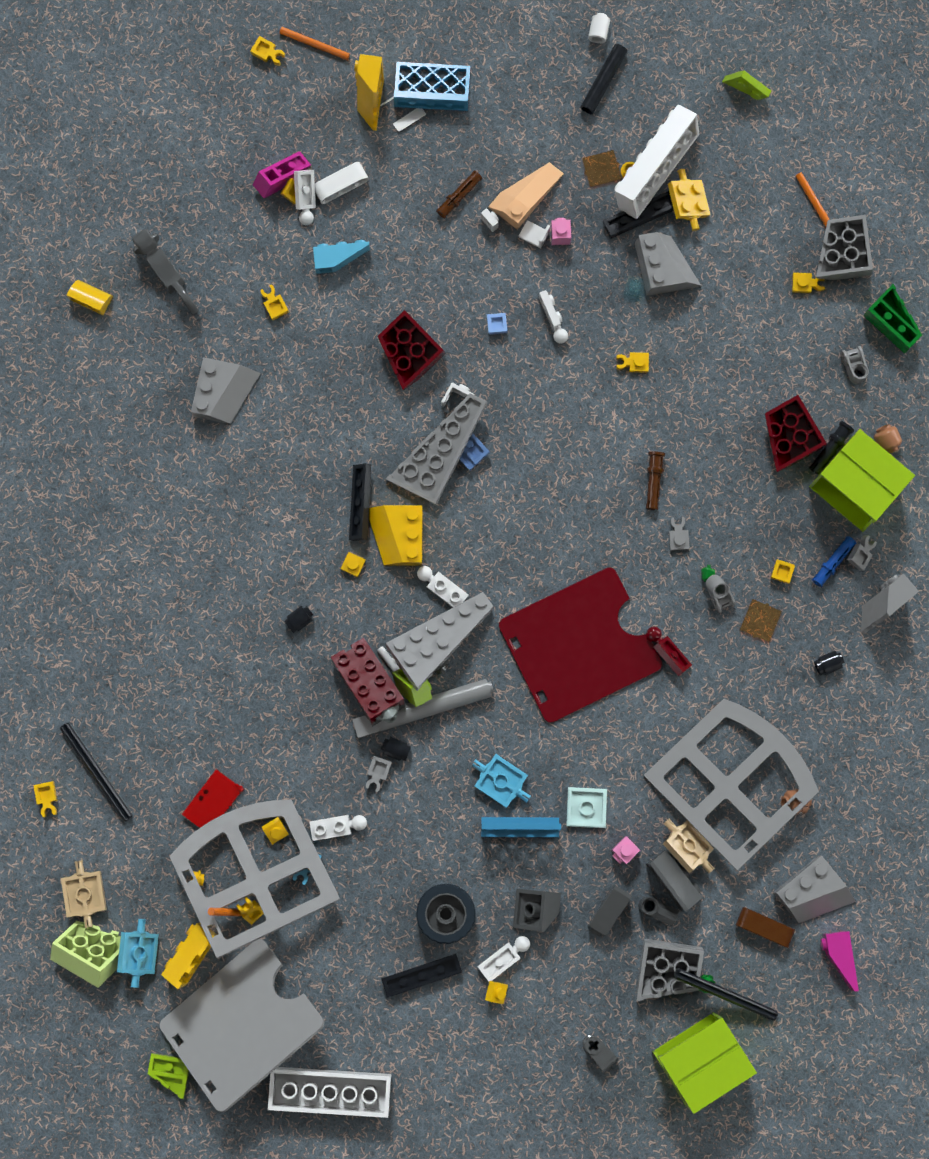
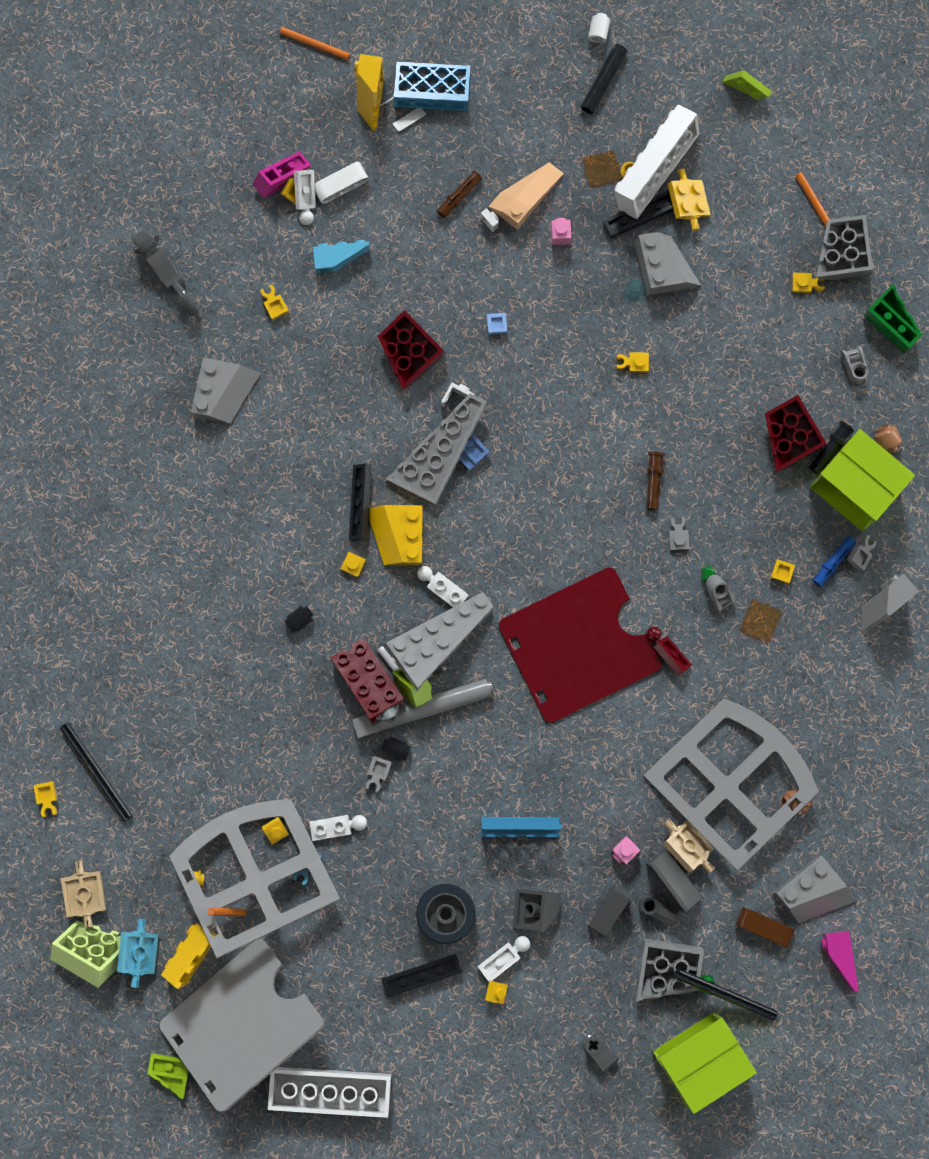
(89, 297): yellow brick -> none
(212, 799): red door -> none
(250, 910): yellow plate -> none
(265, 49): yellow plate -> none
(501, 780): medium azure plate -> none
(534, 234): white bracket -> none
(555, 319): white plate -> none
(586, 807): light aqua tile -> none
(829, 663): black brick -> none

